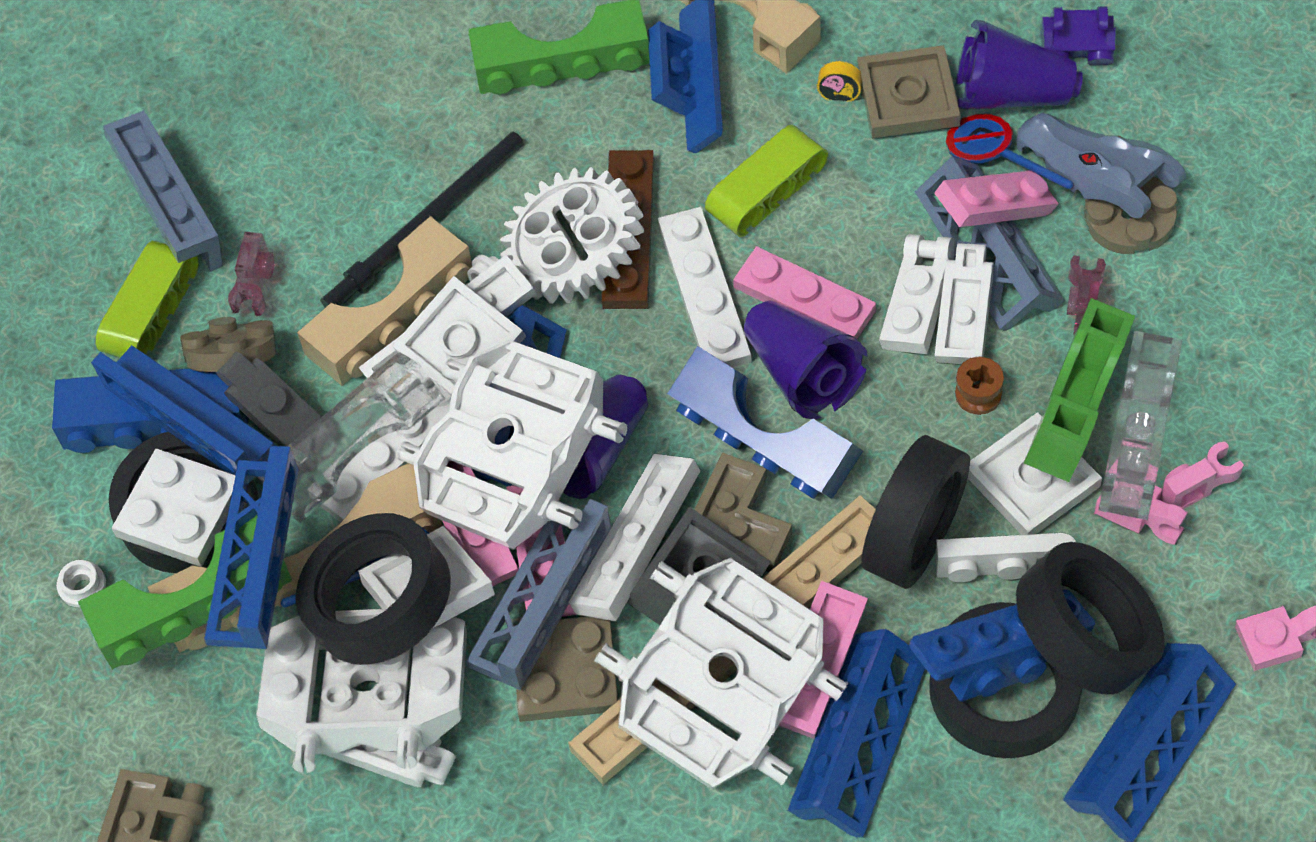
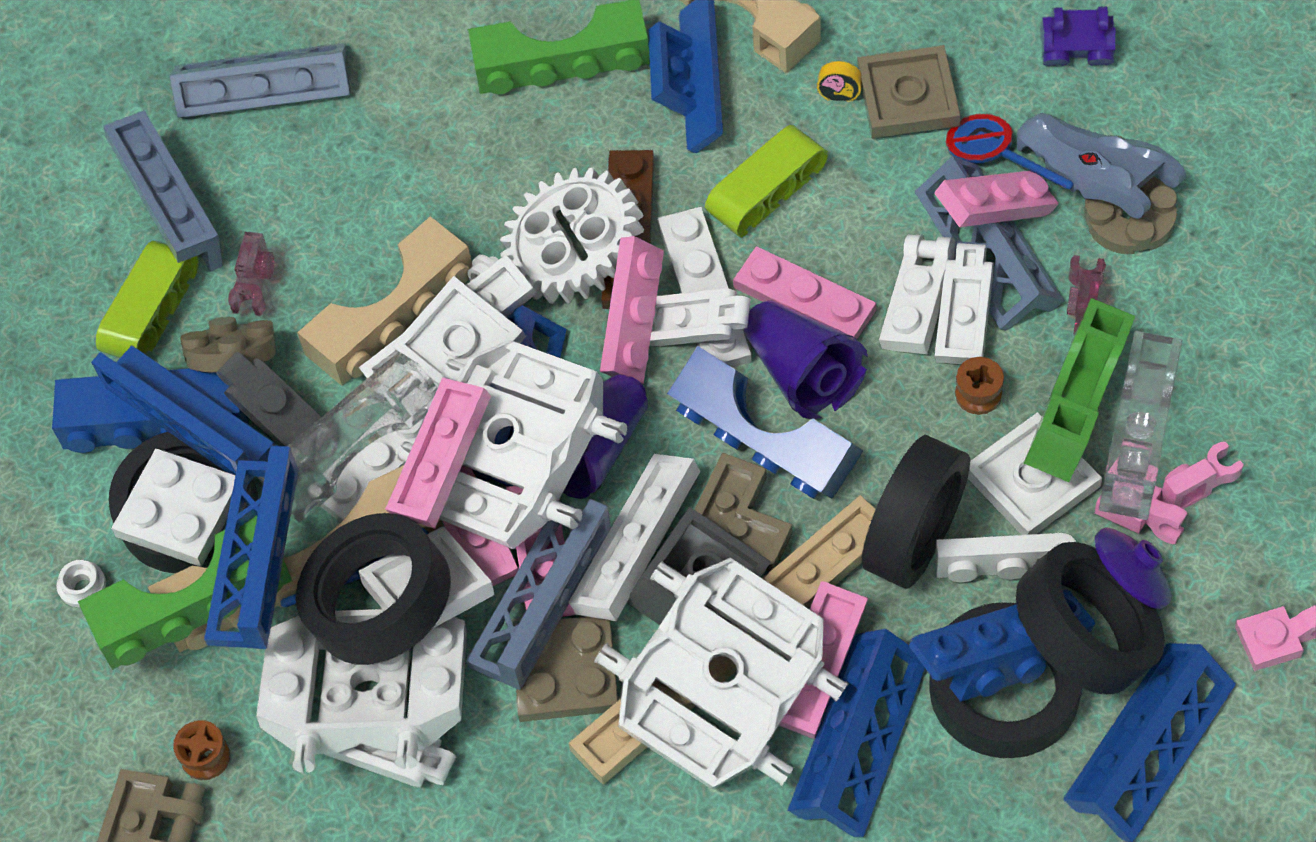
(195, 740): none -> dark orange wheel
(260, 80): none -> sand blue fence
(362, 274): black bar -> none
(438, 452): none -> bright pink plate
(632, 308): none -> bright pink plate
(698, 316): none -> white hinge
(1013, 72): dark purple cone -> none
(1134, 566): none -> dark purple dish

